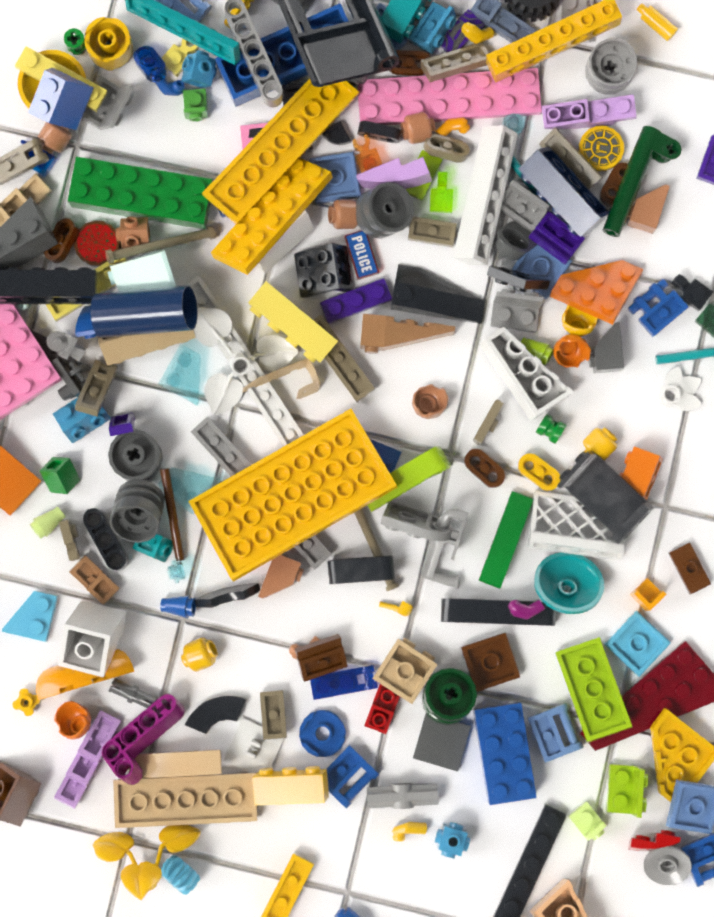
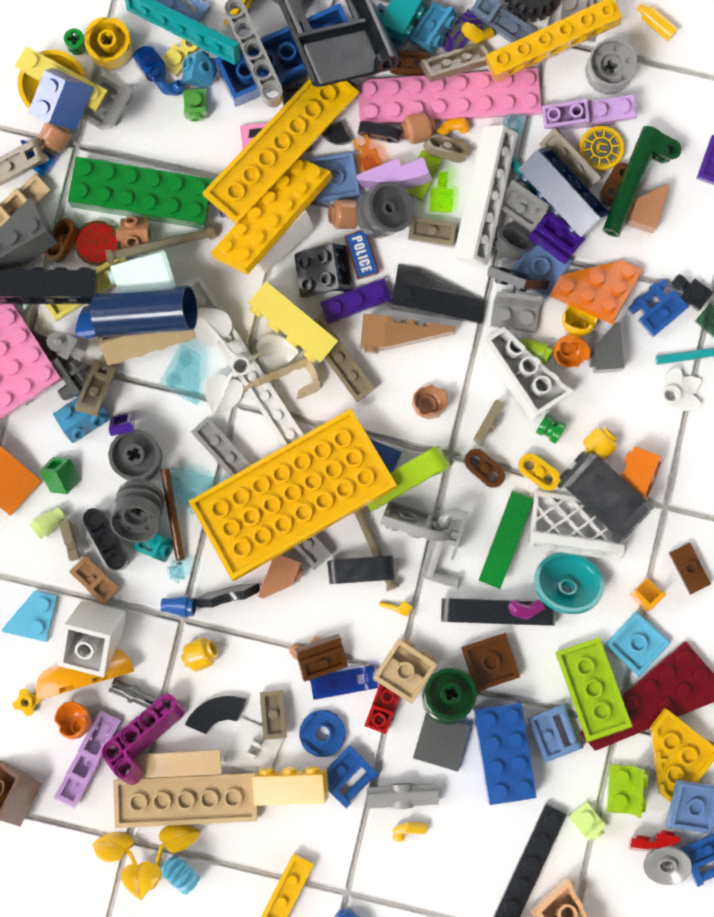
(448, 831): dark azure brick -> none

